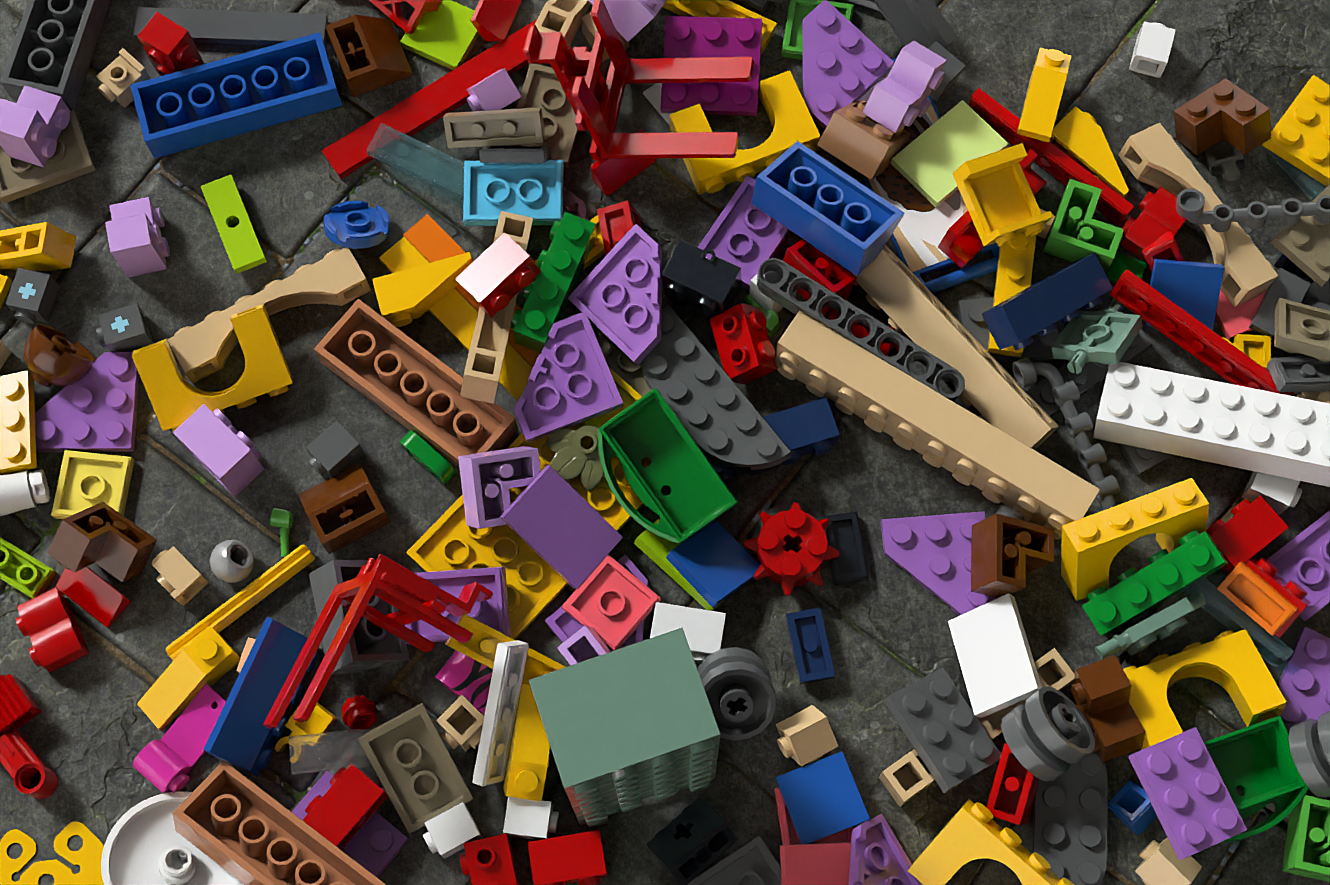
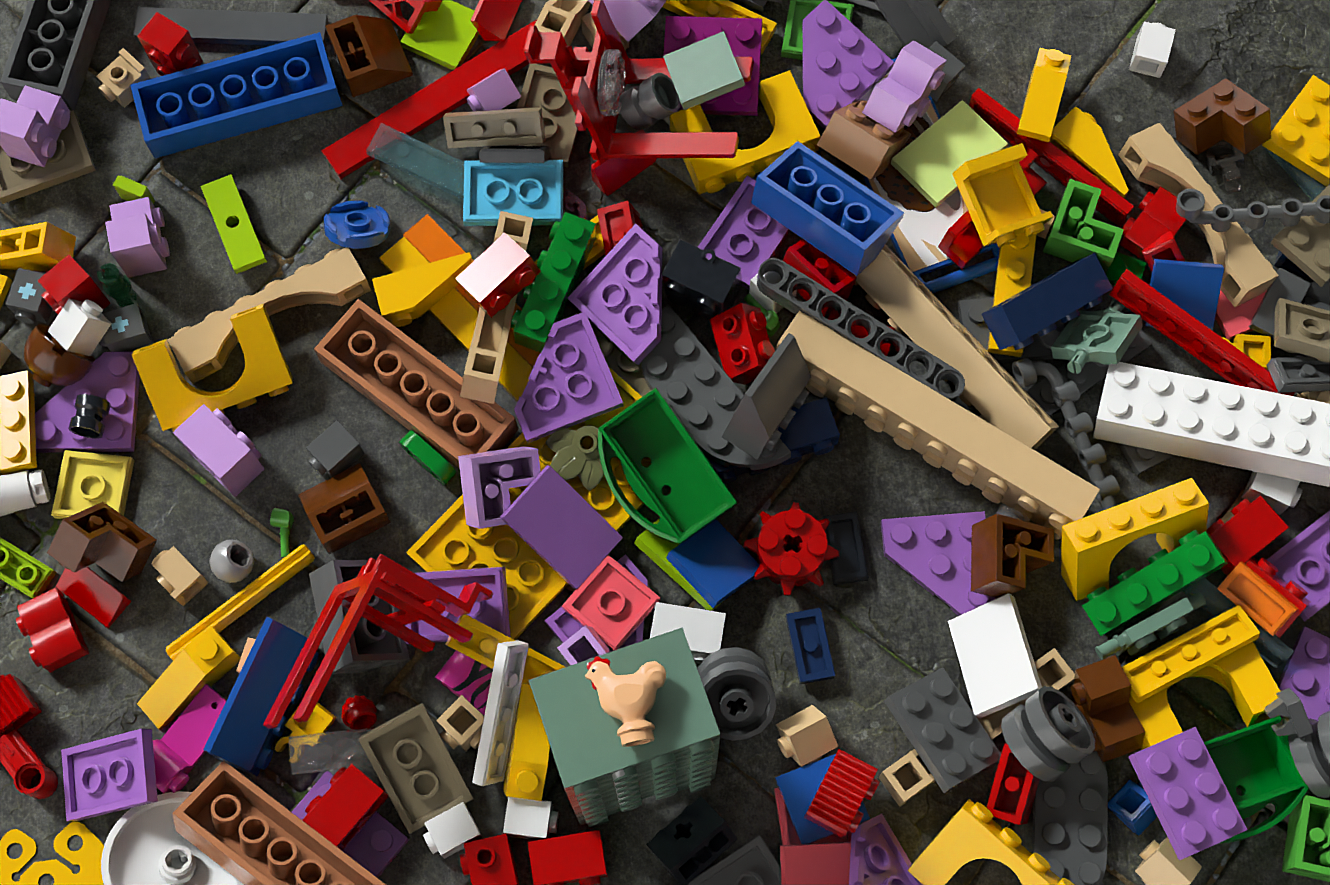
(70, 281): none -> red brick
(80, 326): none -> white brick
(89, 416): none -> black wheel
(109, 775): none -> medium lavender plate
(116, 285): none -> clear green pin
(131, 190): none -> lime tile
(610, 82): none -> clear tile
(628, 697): none -> light nougat animal
(649, 102): none -> flat silver wheel
(704, 70): none -> tile
(770, 400): none -> dark grey slope
(842, 793): none -> red brick
(1190, 653): none -> yellow plate
(1293, 712): none -> dark grey tile

